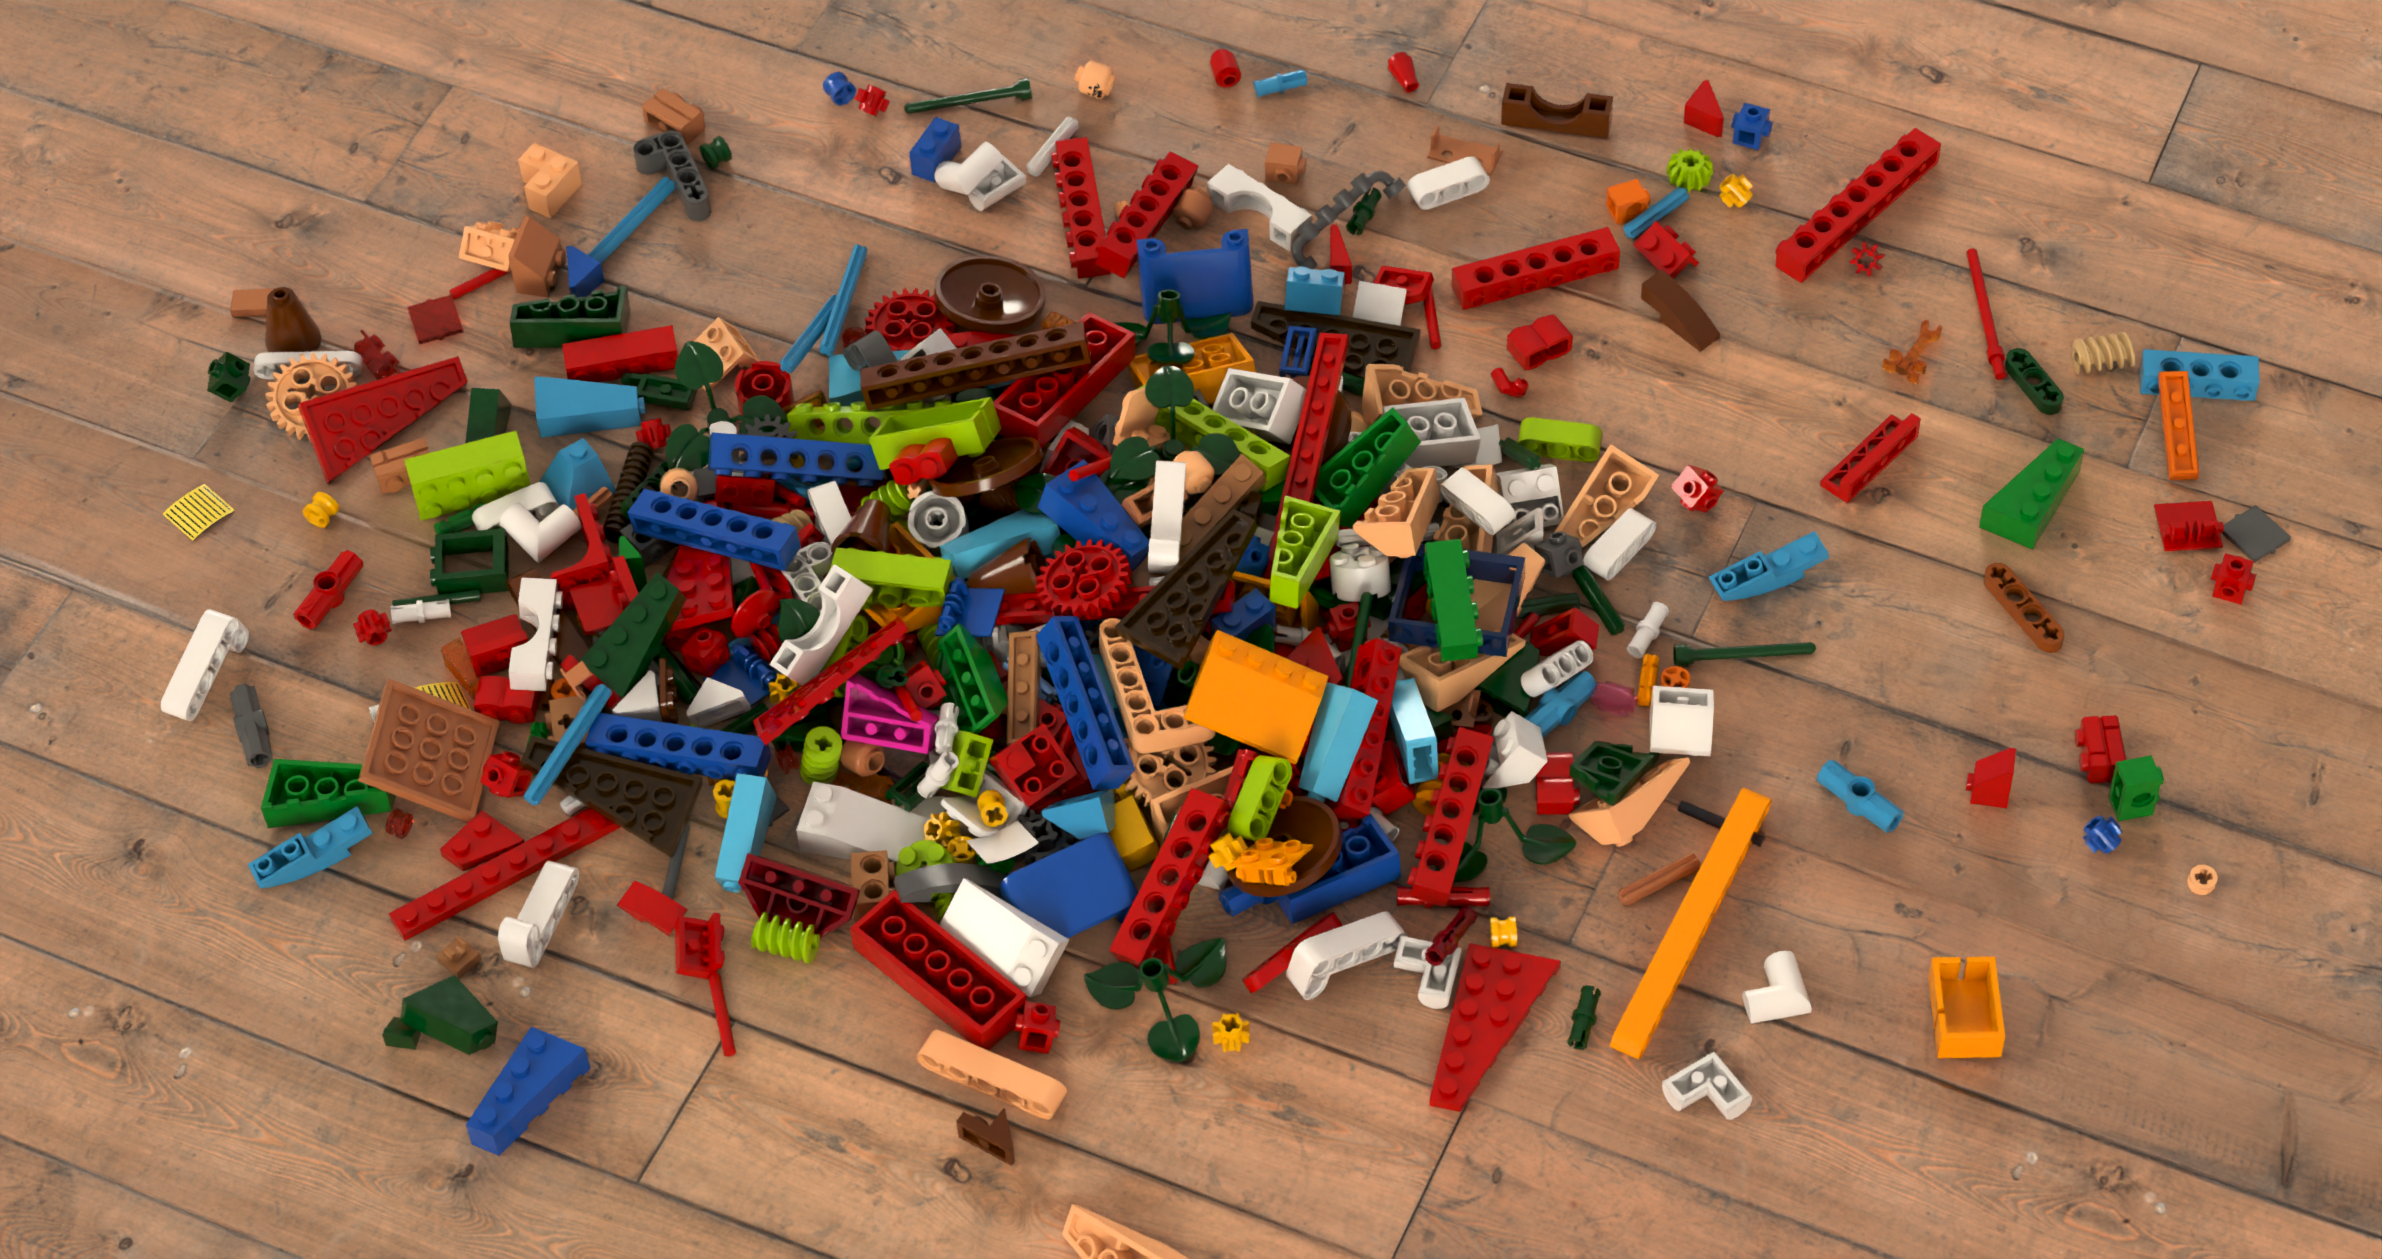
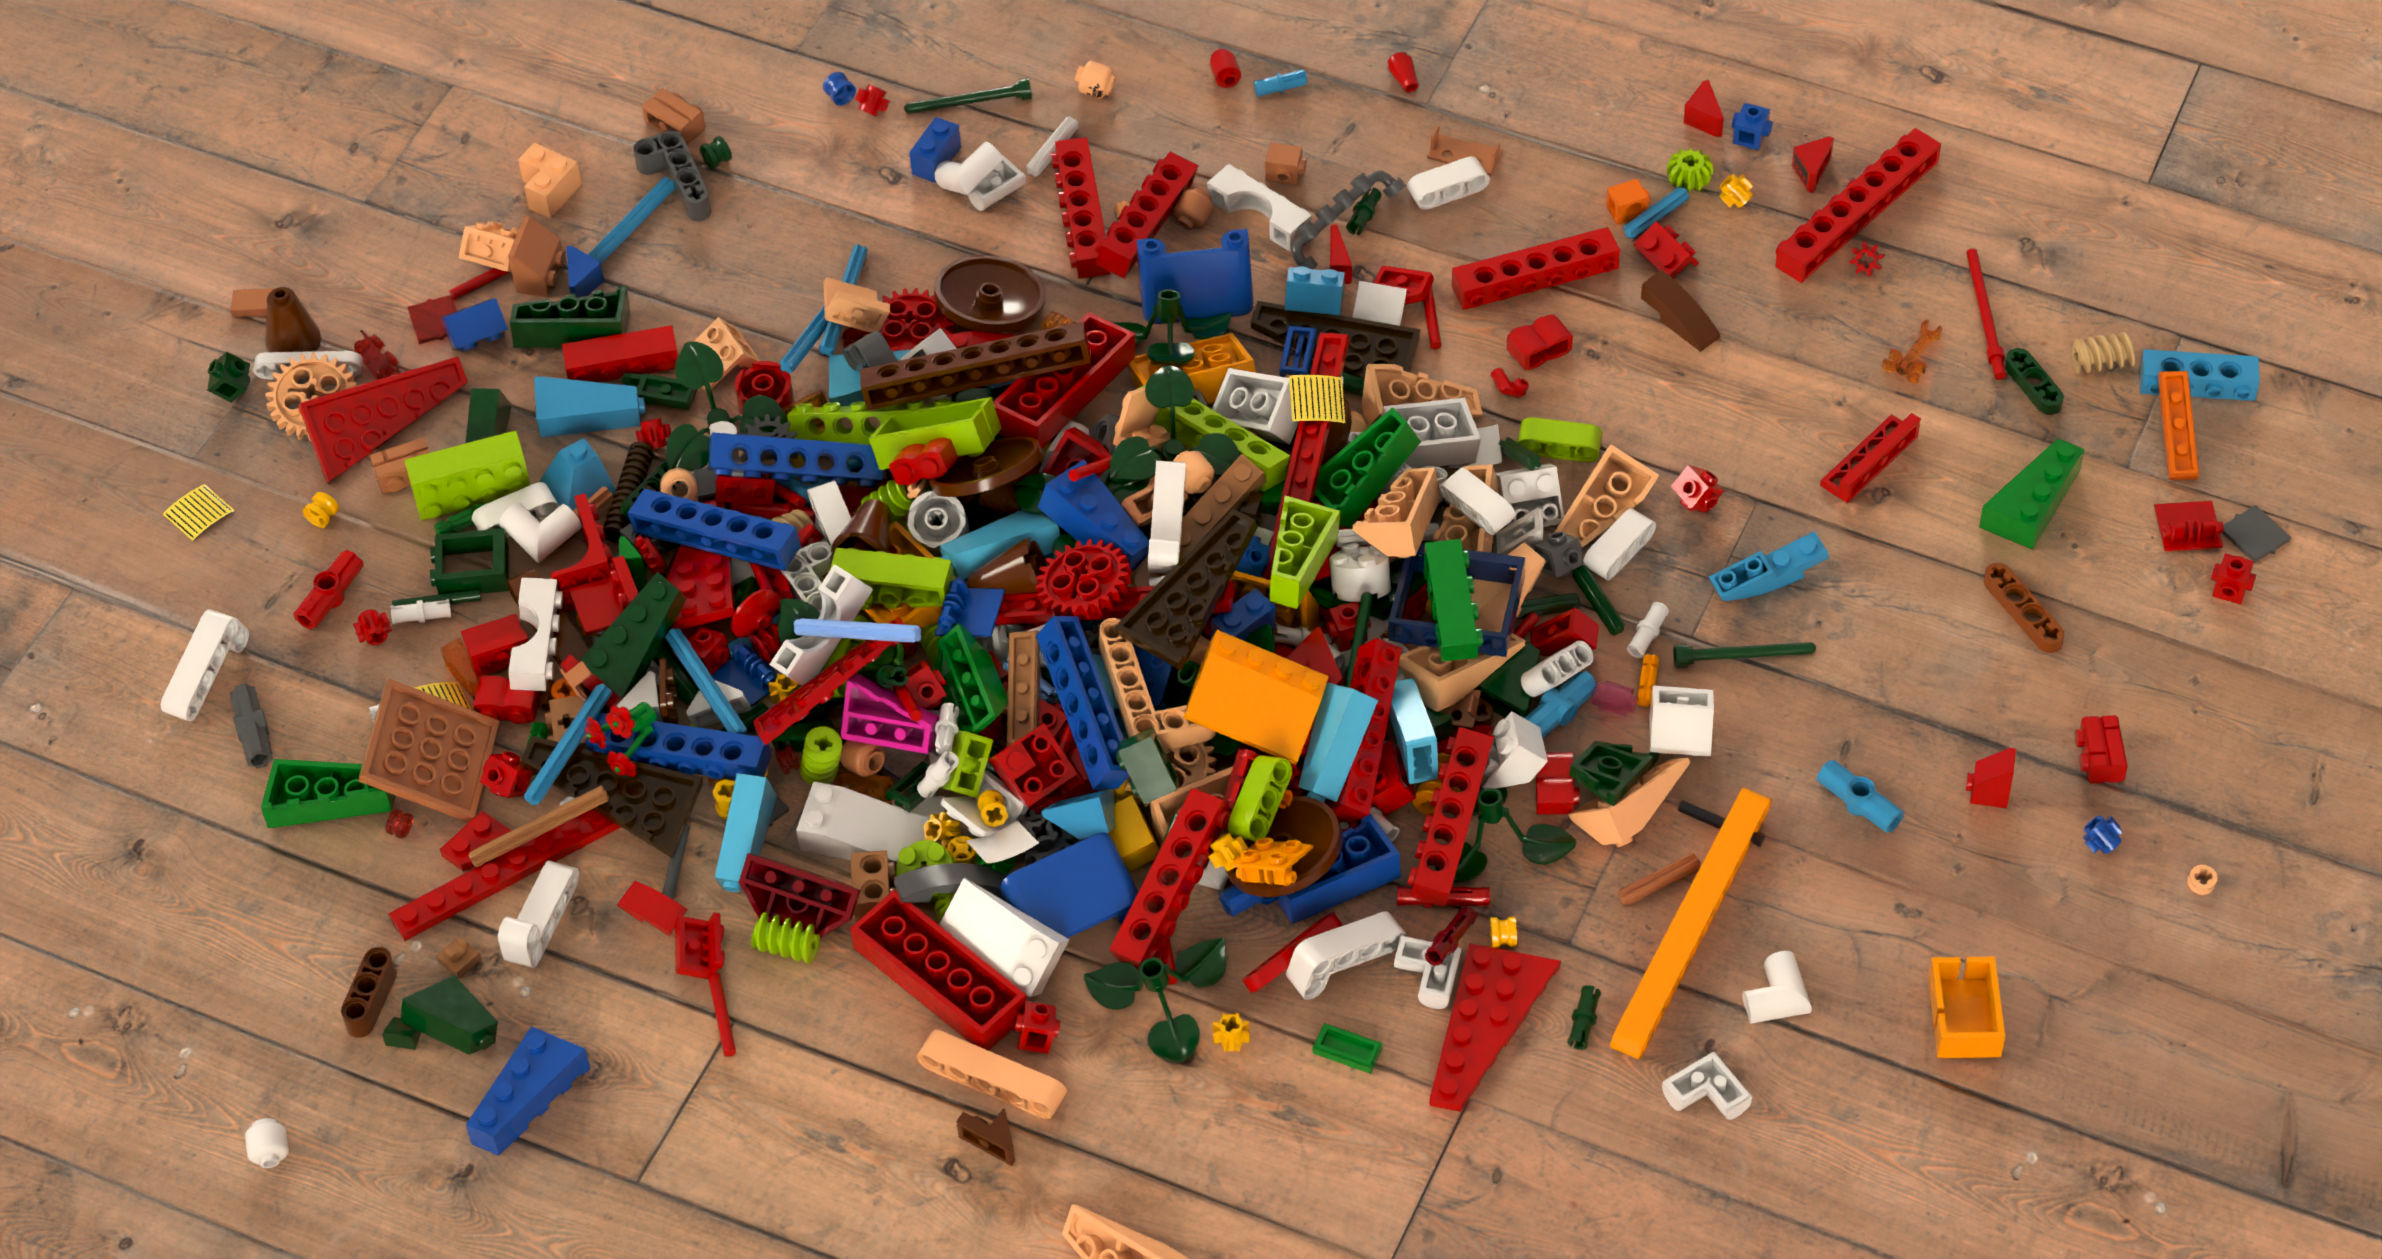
(266, 1143): none -> white head
(310, 854): dark azure slope -> none
(368, 1005): none -> reddish brown beam
(474, 324): none -> blue brick
(538, 826): none -> medium nougat axle
(623, 723): none -> red plant
(650, 554): none -> red gear
(705, 682): none -> dark azure axle
(853, 306): none -> light nougat bracket
(857, 630): none -> light blue axle
(1147, 765): none -> brick
(1316, 398): none -> light yellow sticker
(1347, 1048): none -> green tile
(1528, 110): reddish brown arch -> none
(1675, 676): orange wheel -> none
(1811, 161): none -> red slope
(2135, 788): green brick -> none

